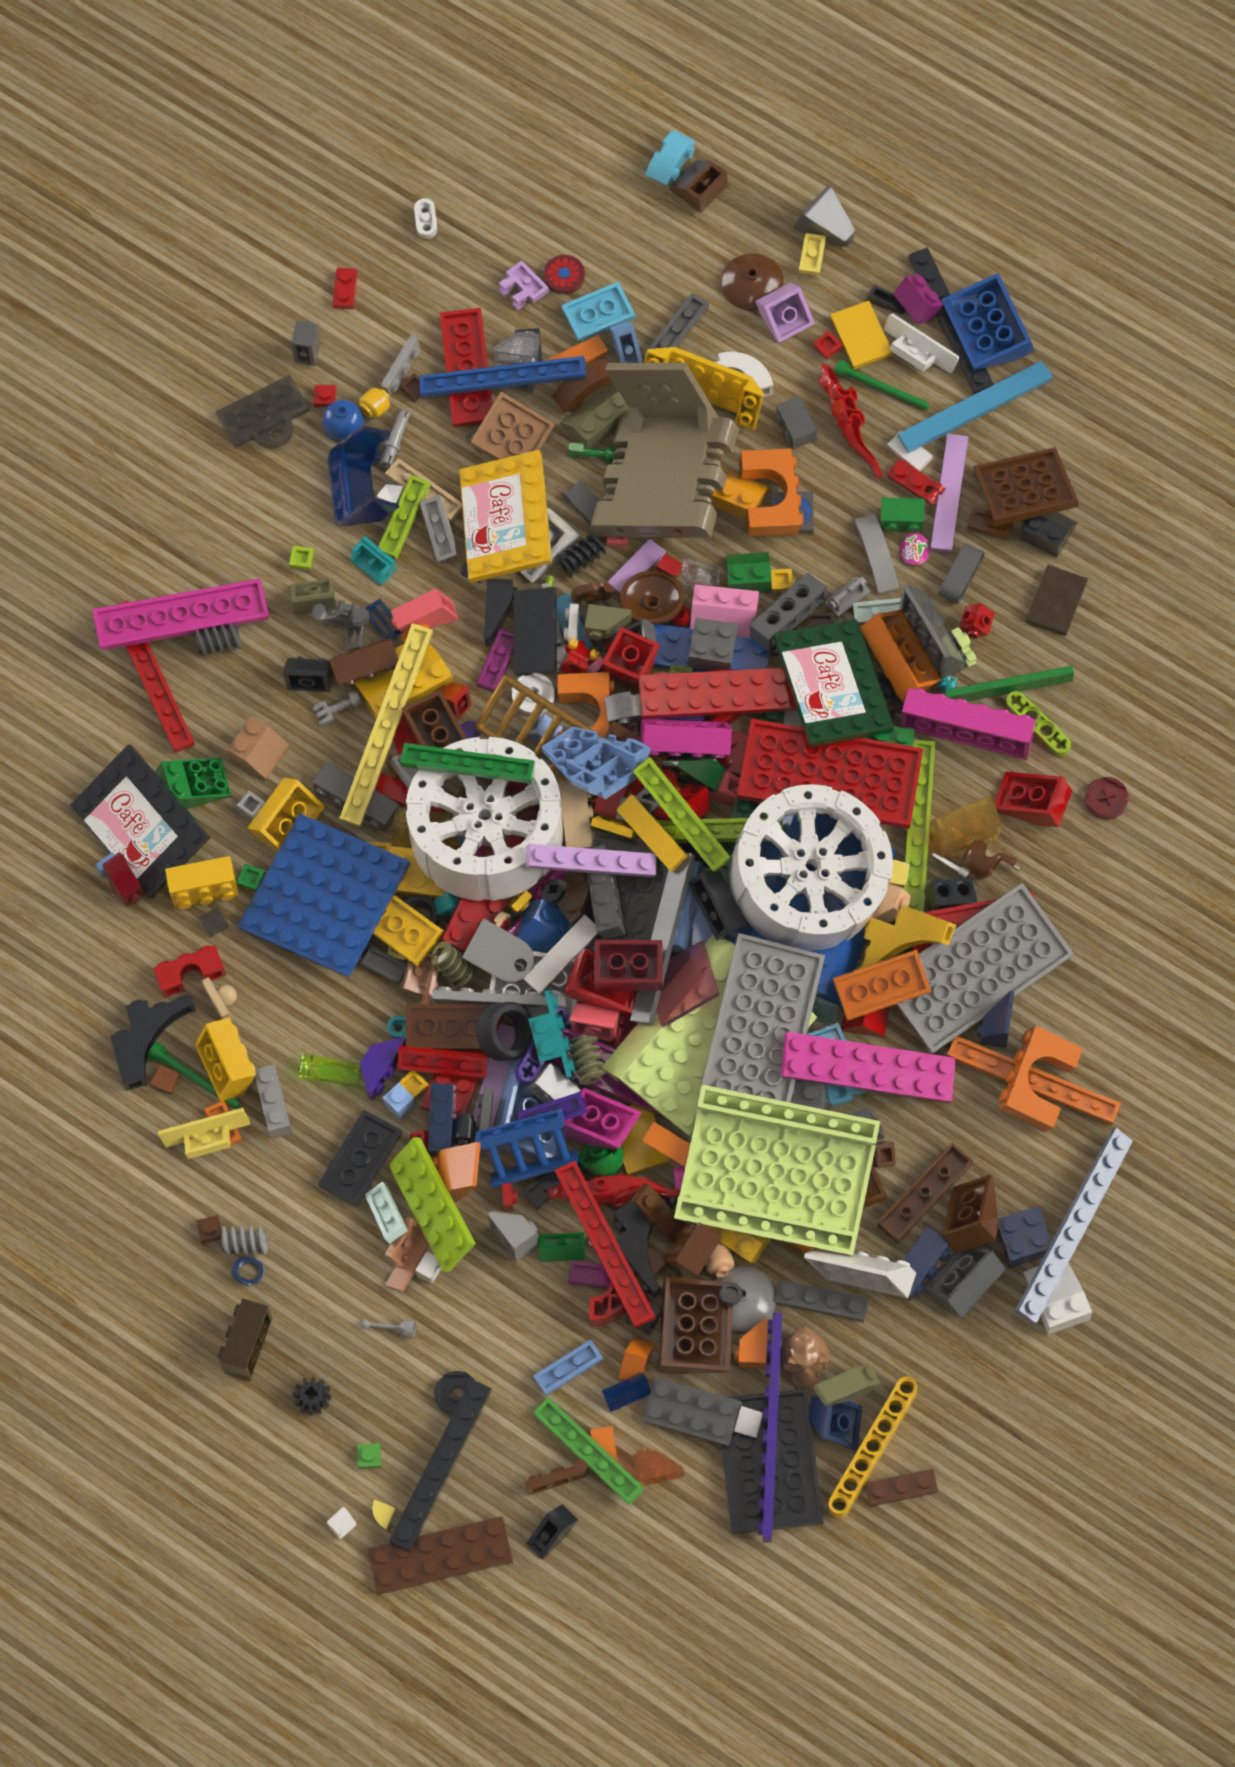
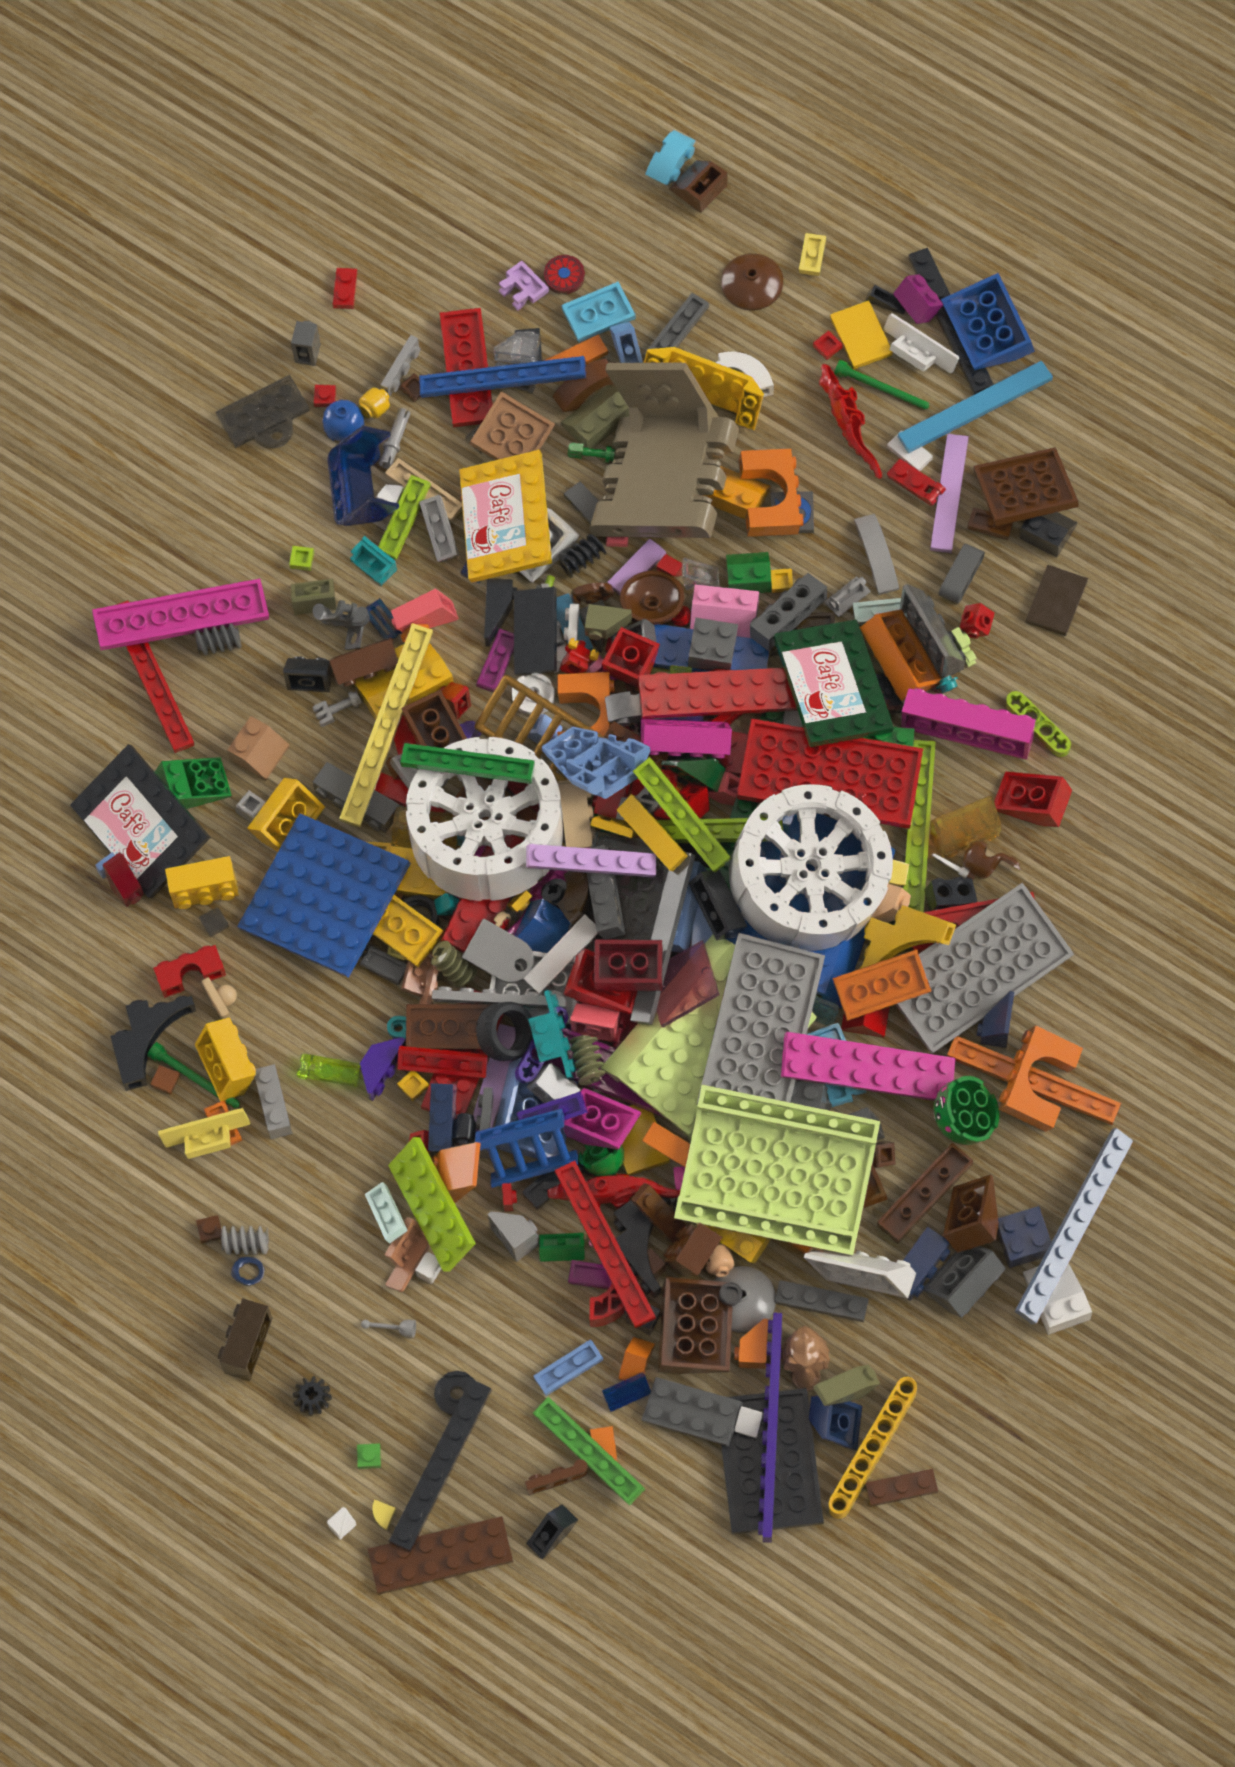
(250, 877): green plate -> none
(360, 1158): black plate -> none
(399, 1101): light blue brick -> none
(425, 220): white plate -> none
(655, 1467): clear orange slope -> none
(785, 311): lavender slope -> none
(795, 422): dark grey brick -> none
(827, 218): slope -> none
(902, 514): green brick -> none
(914, 549): sticker -> none
(966, 1111): none -> green cylinder
(1011, 684): green tile -> none
(1106, 798): dark red tile -> none

